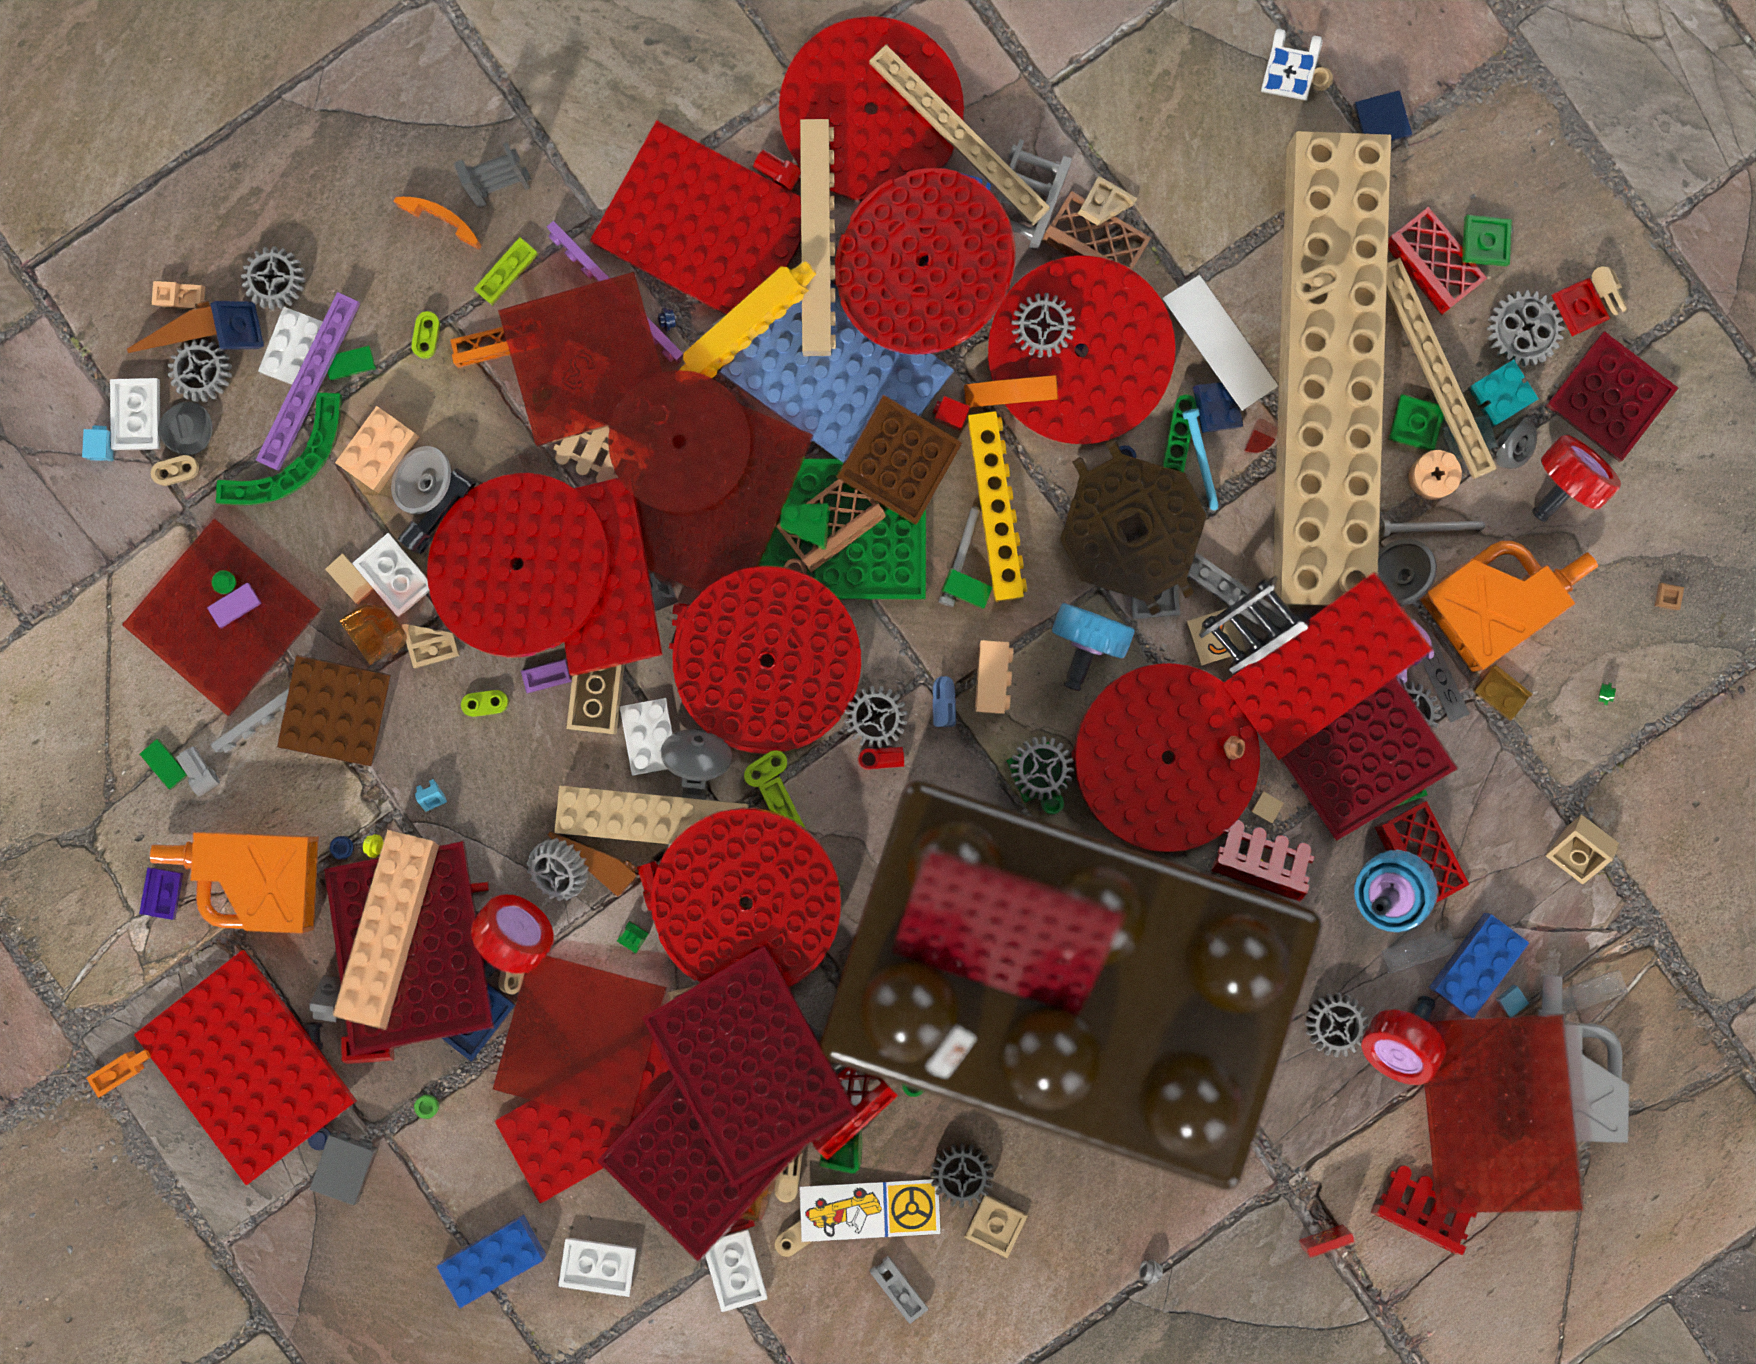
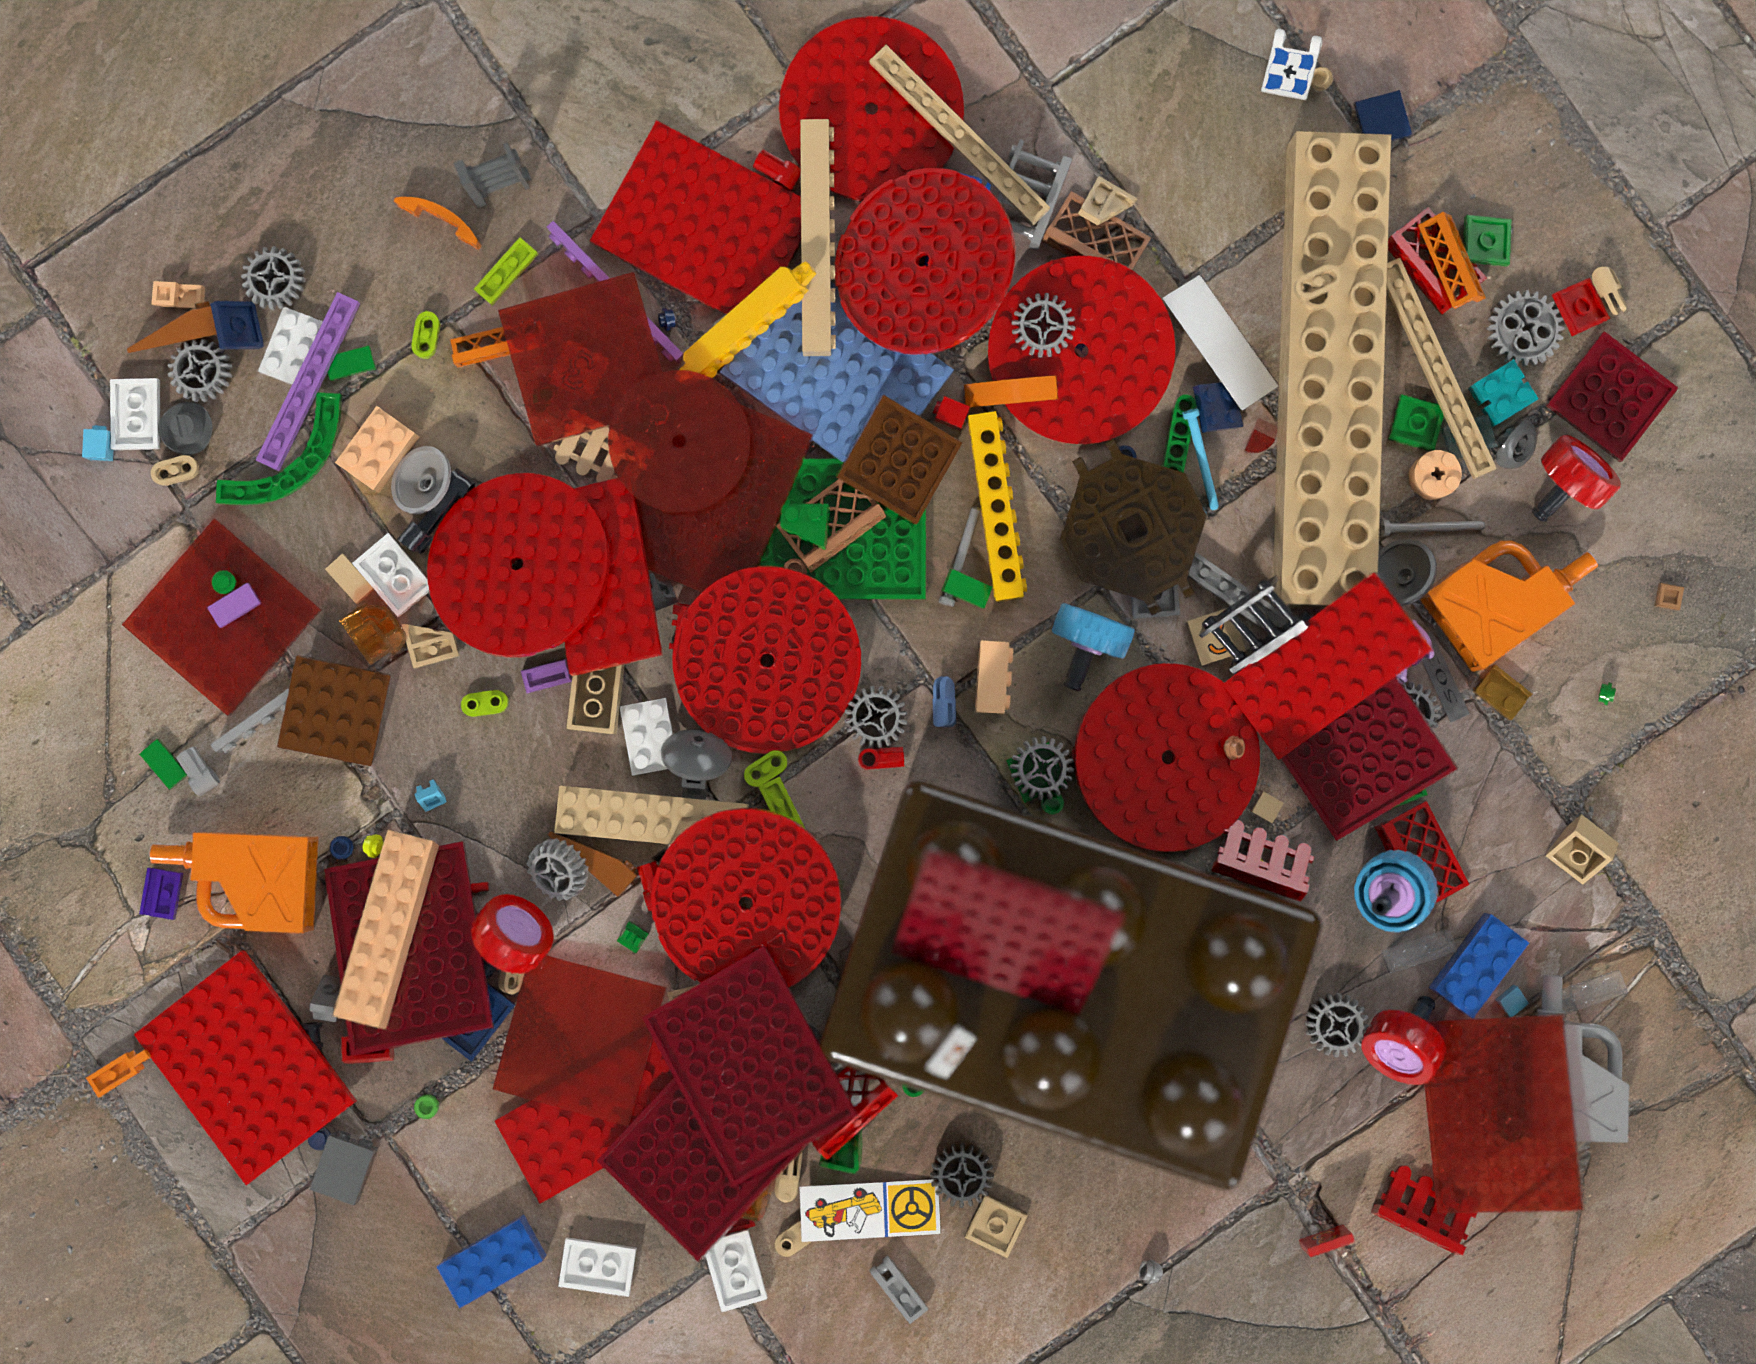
(1458, 253): none -> orange fence

